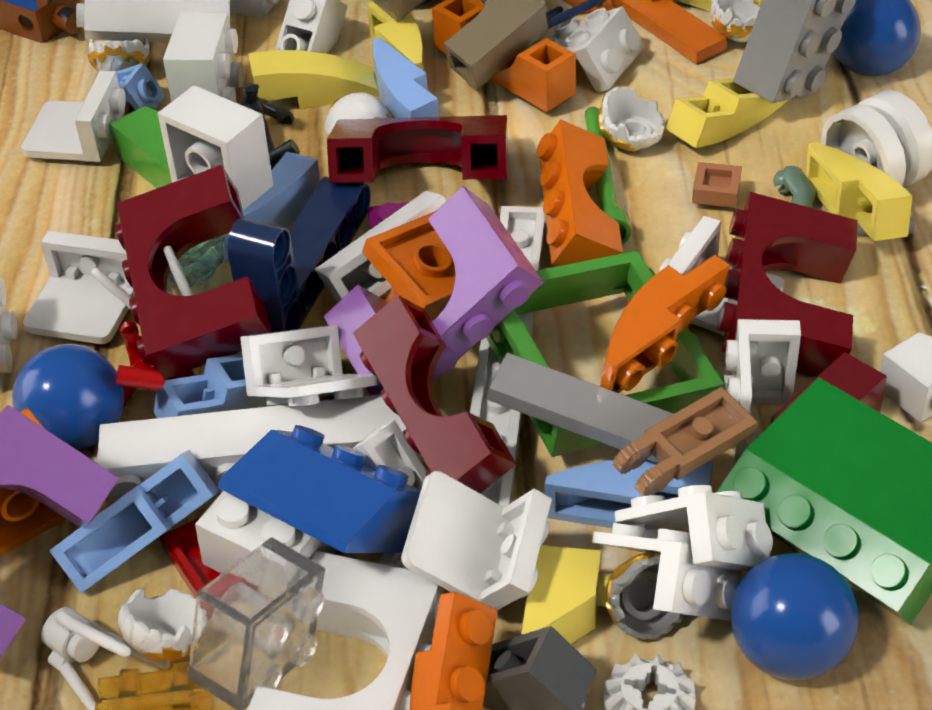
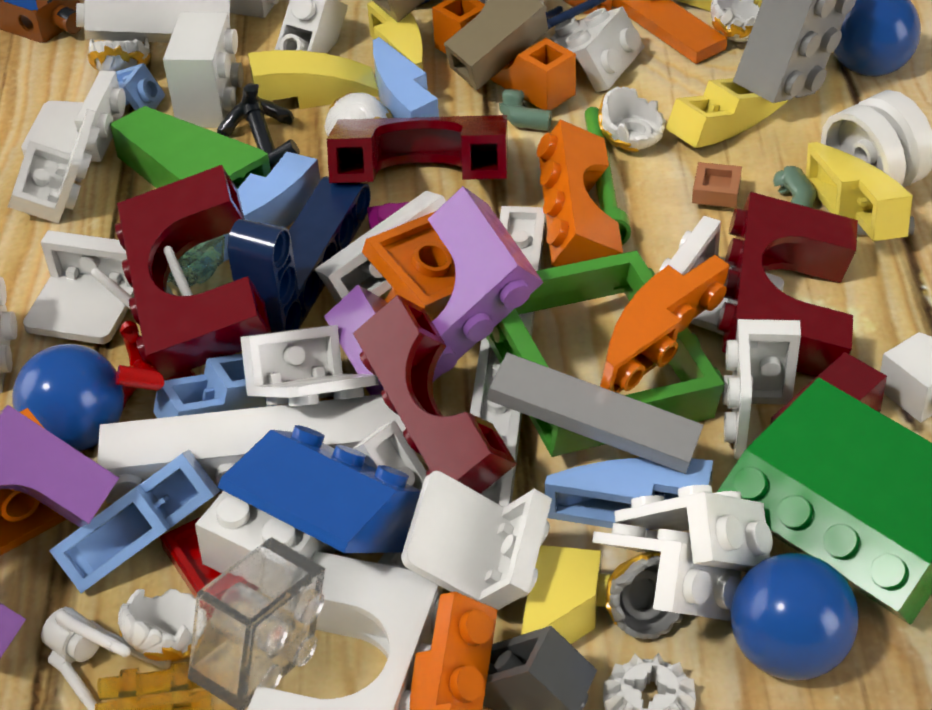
(48, 175): none -> white bracket
(211, 131): white brick -> none
(520, 115): none -> sand green arm
(687, 440): medium nougat hinge -> none

